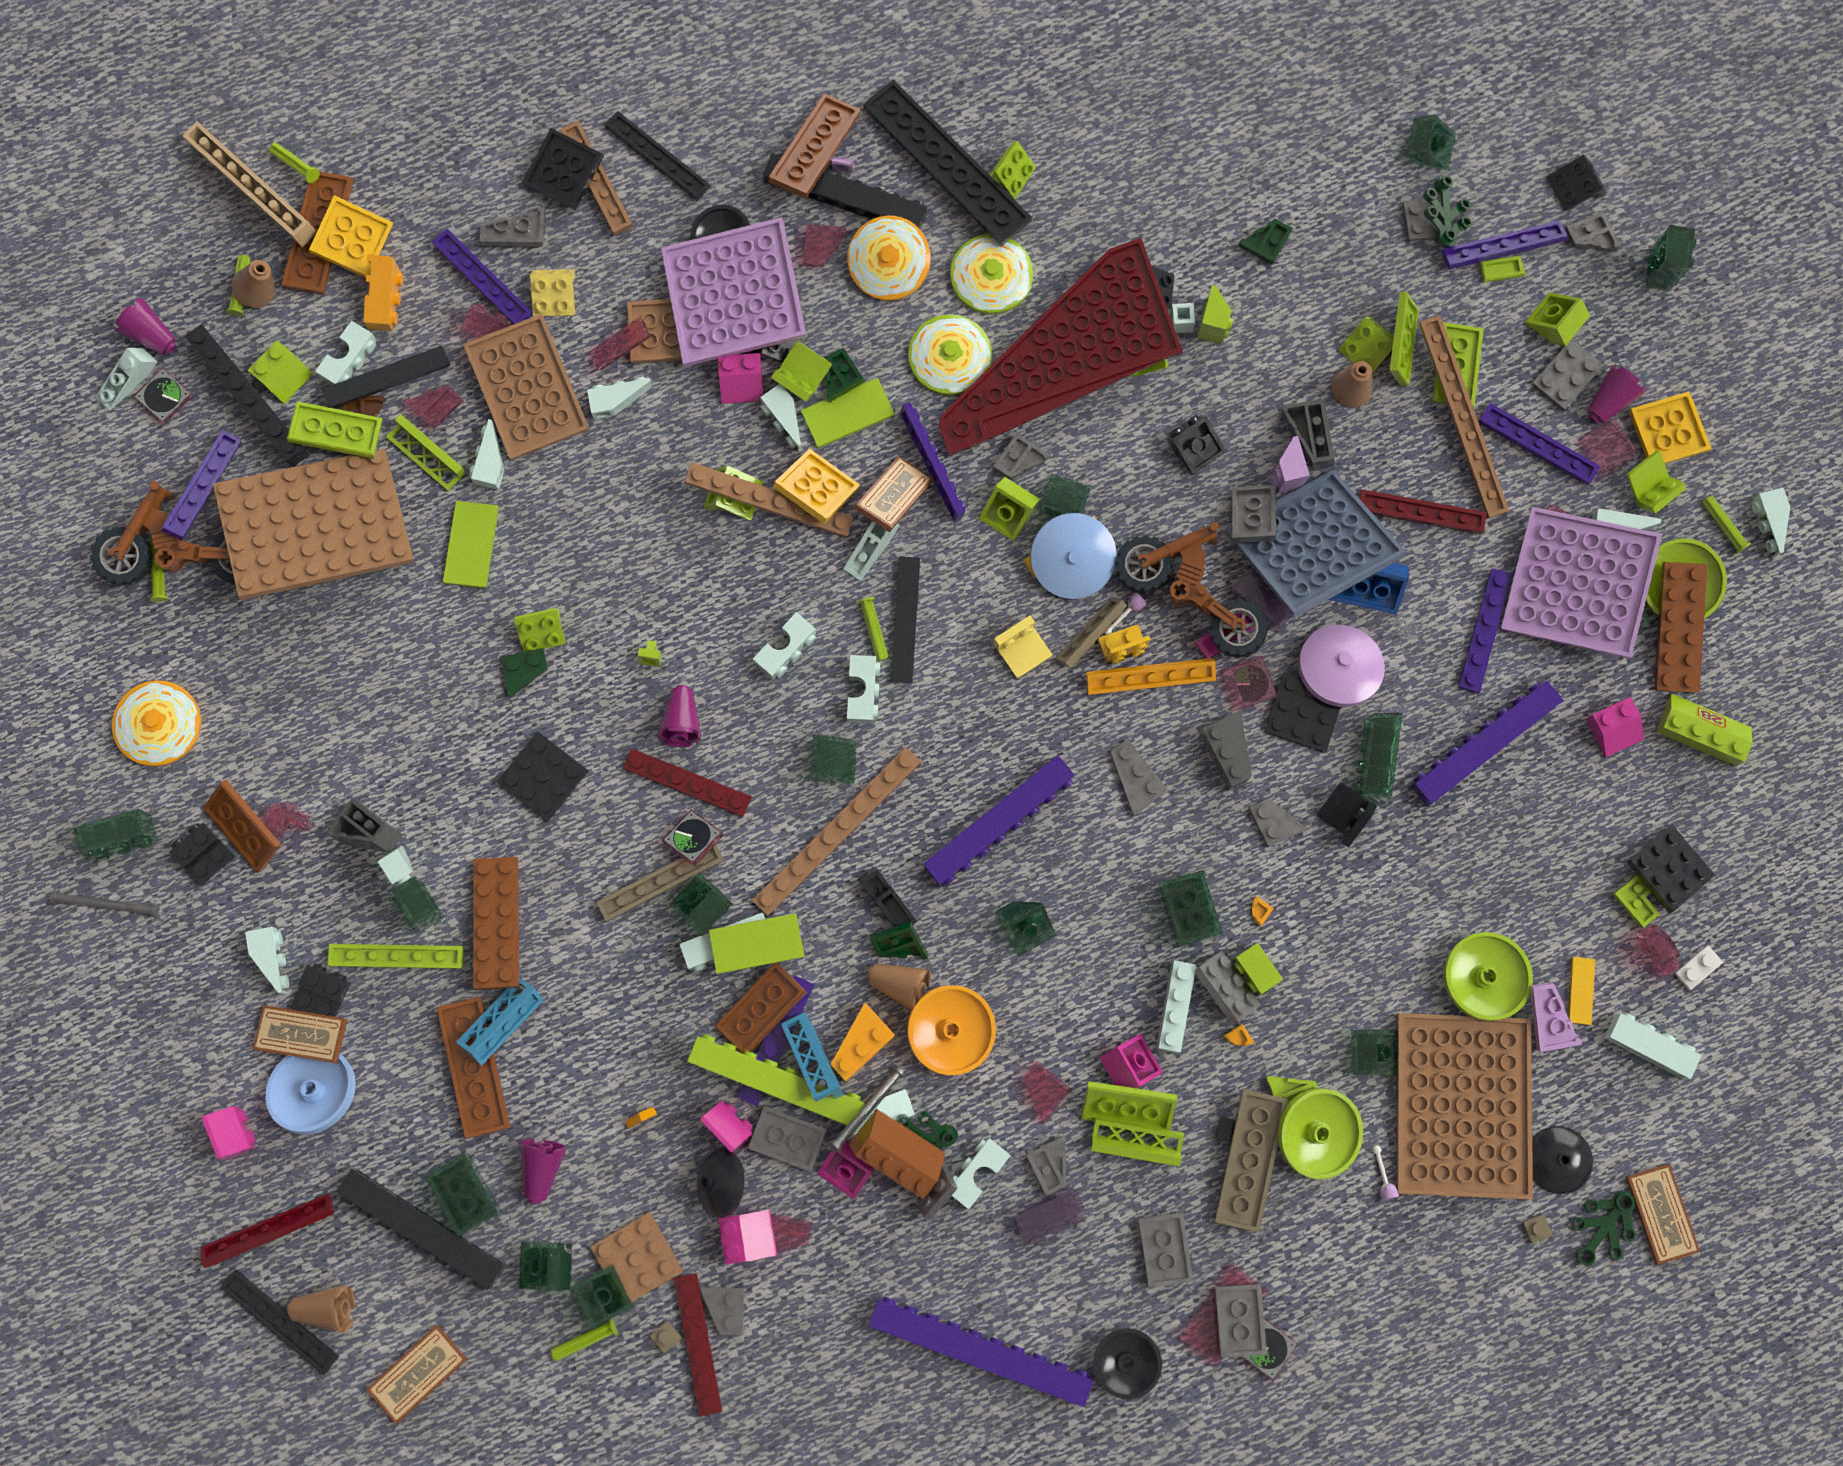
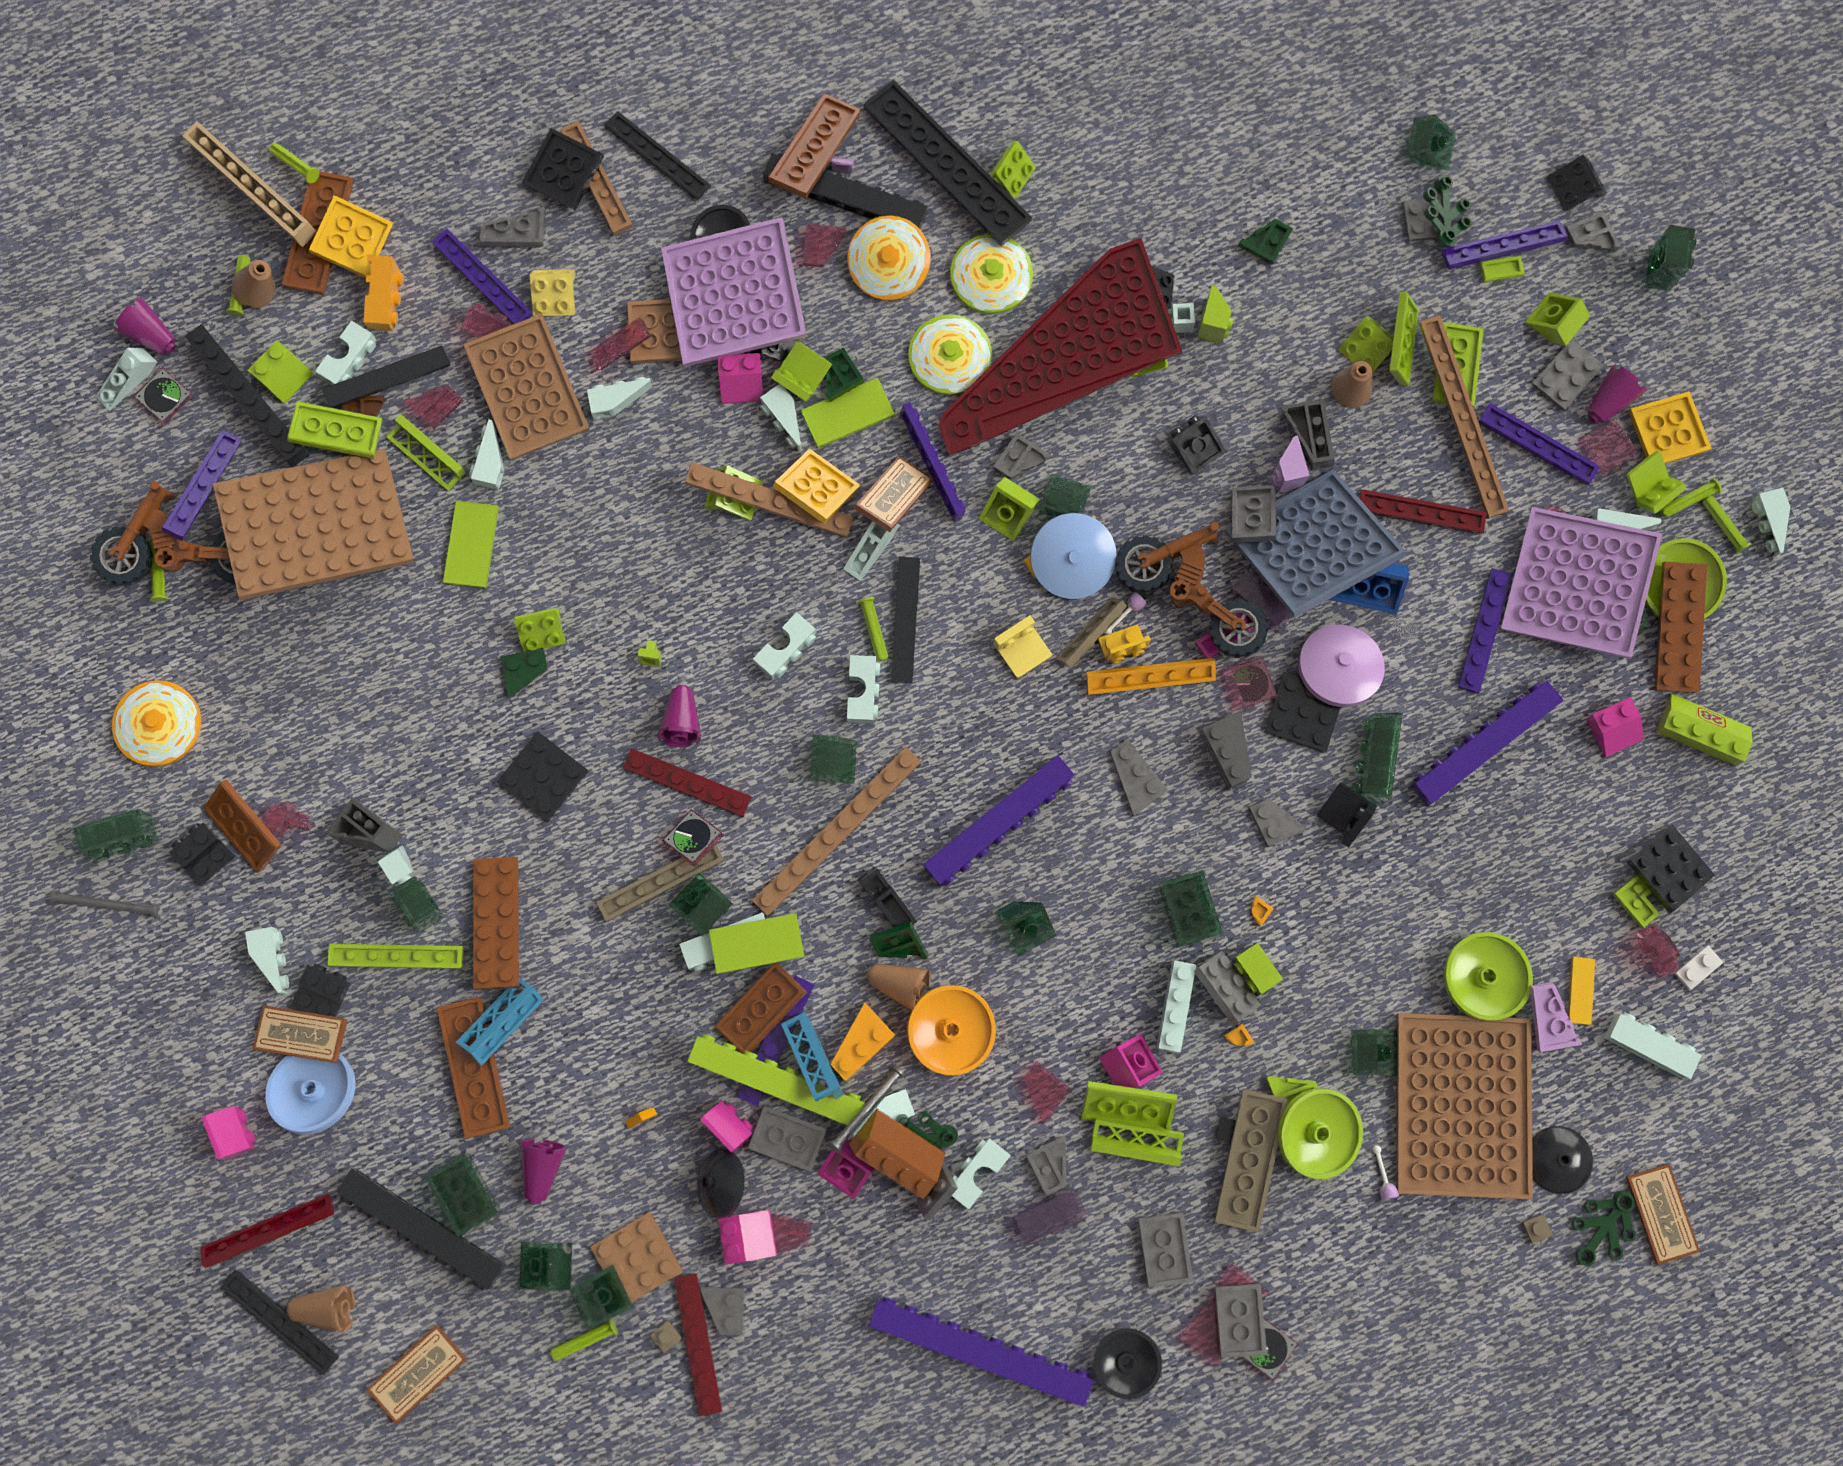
(1692, 498): none -> lime axle

